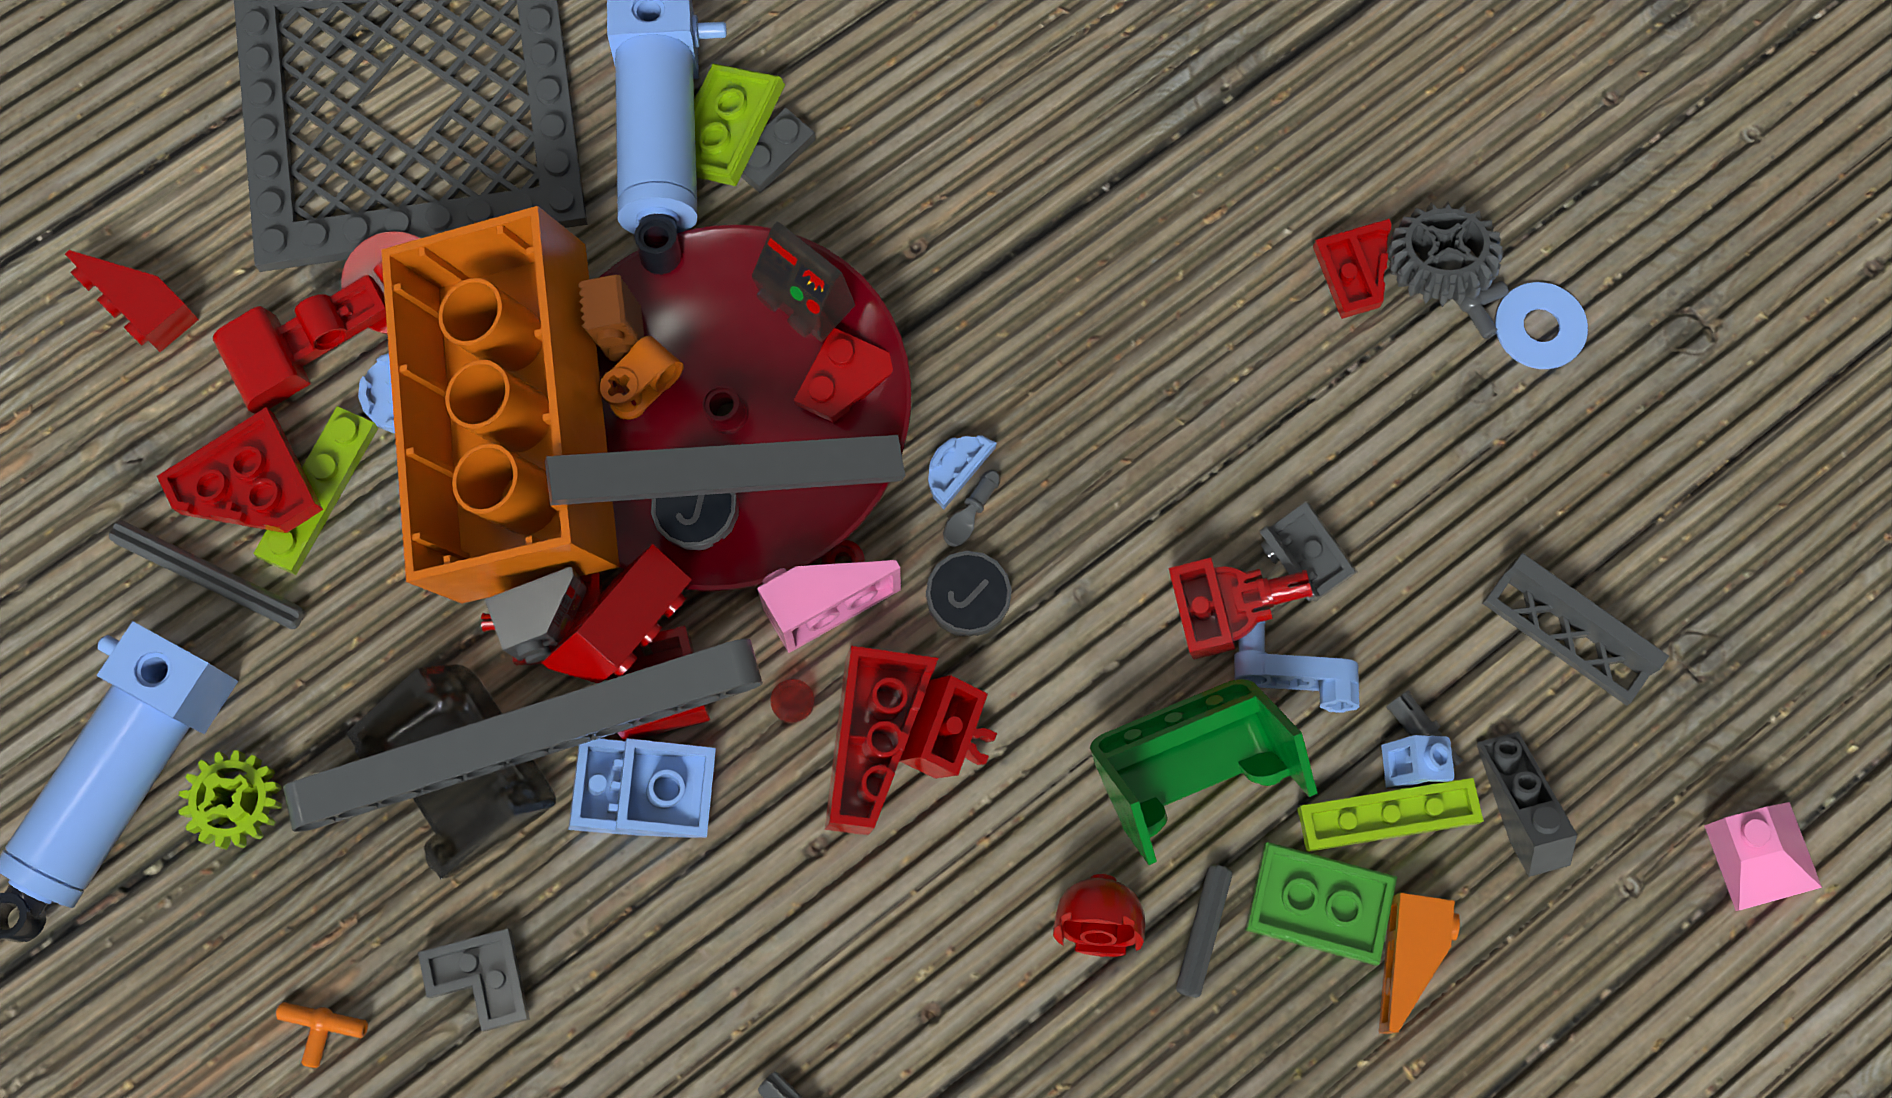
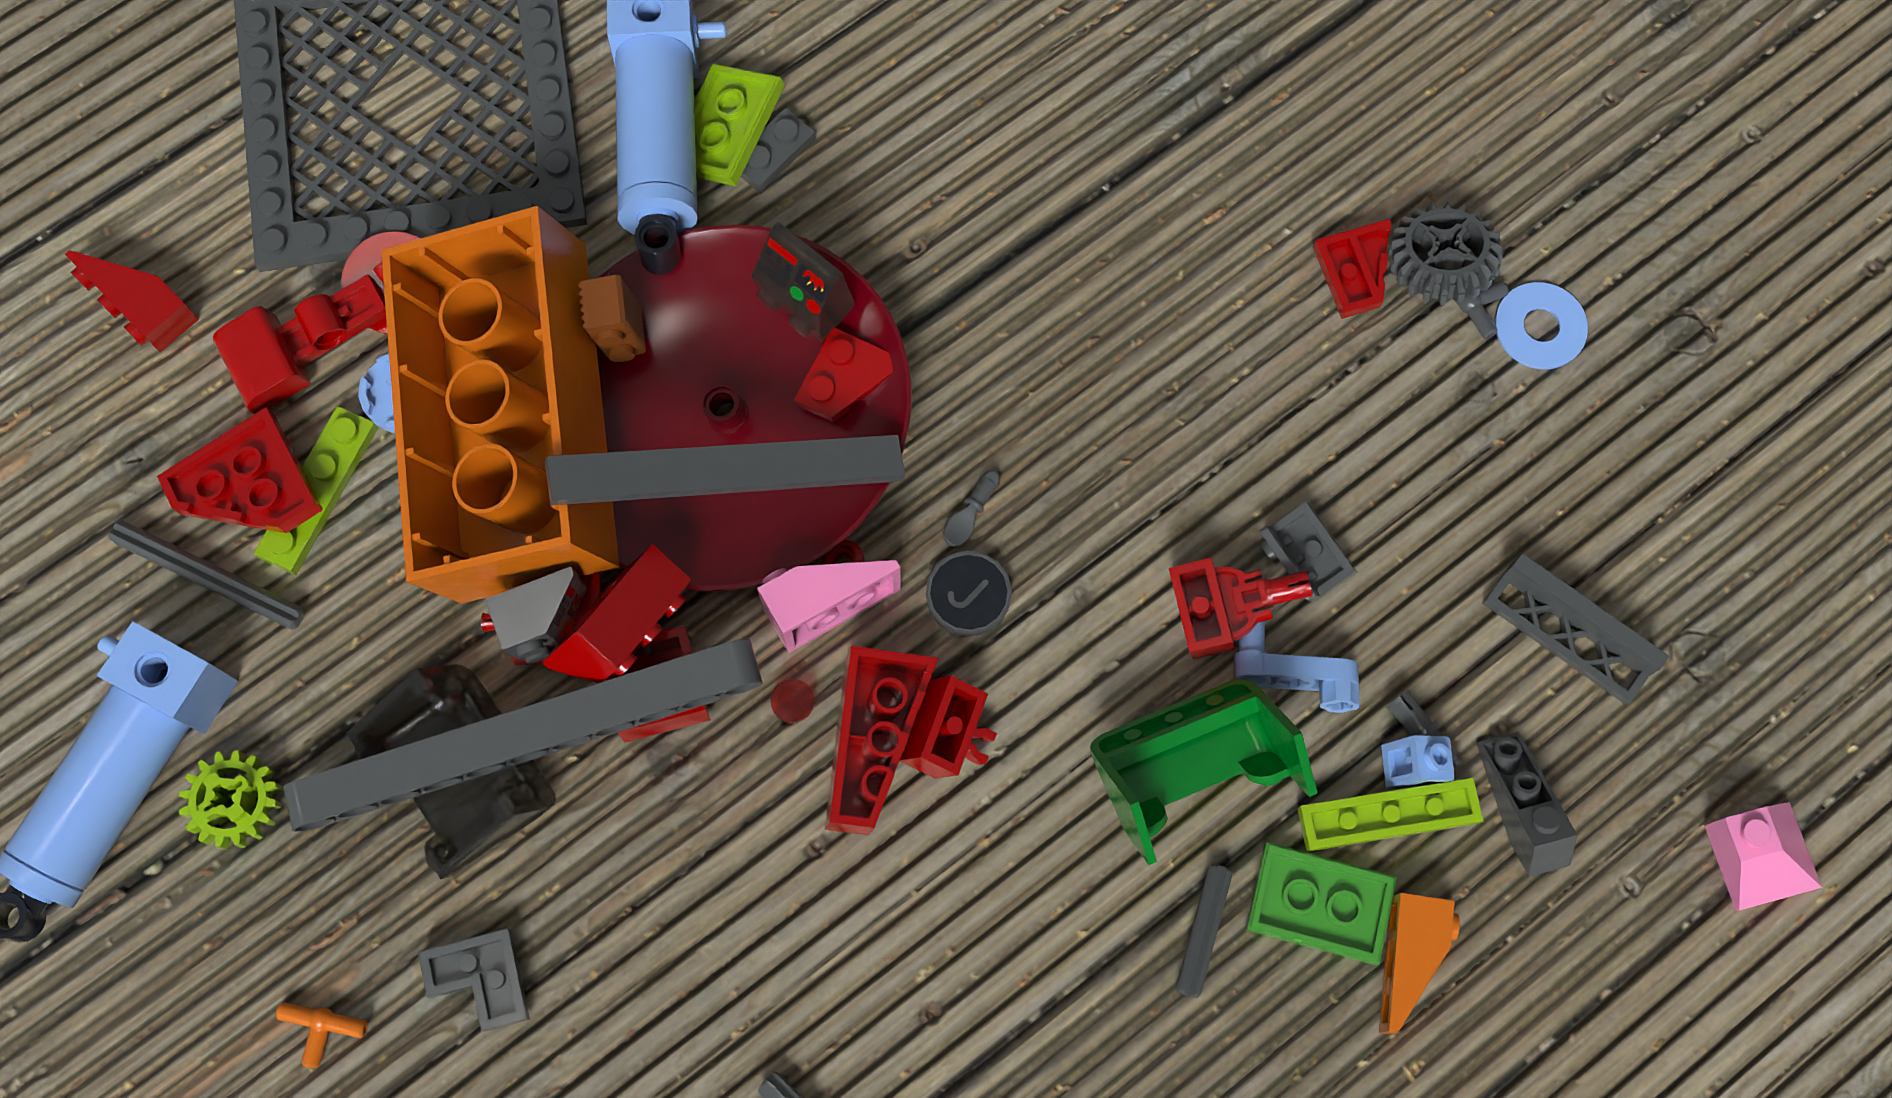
(642, 375): orange piece -> none
(642, 788): light blue slope -> none
(695, 520): black tile -> none
(955, 464): light blue plate -> none
(1100, 917): red cylinder -> none

